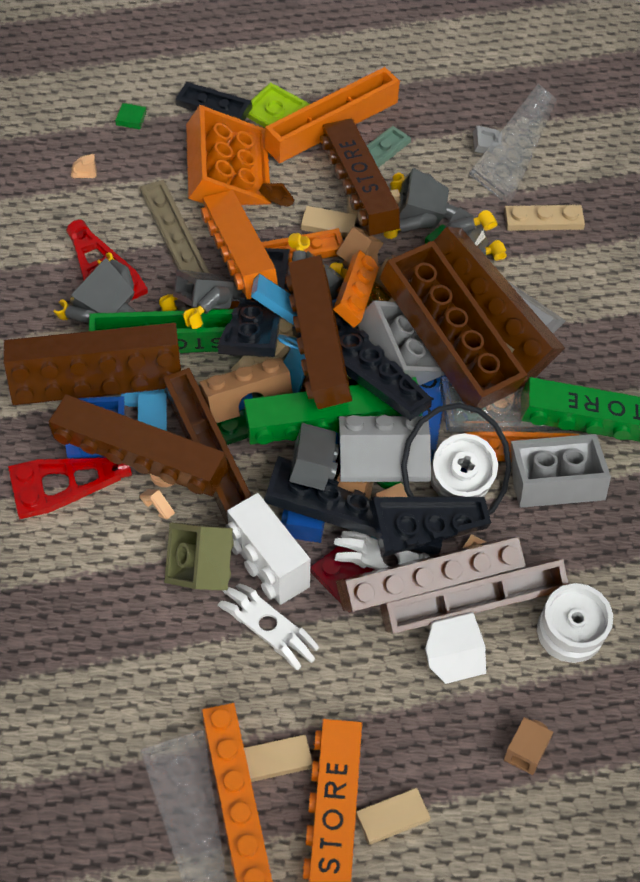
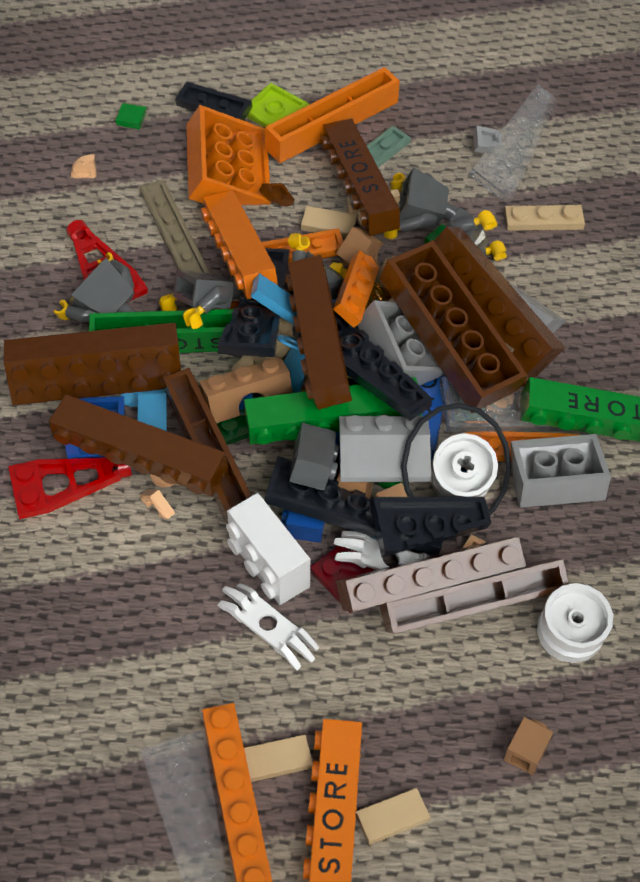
(198, 556): olive slope -> none
(456, 648): white slope -> none

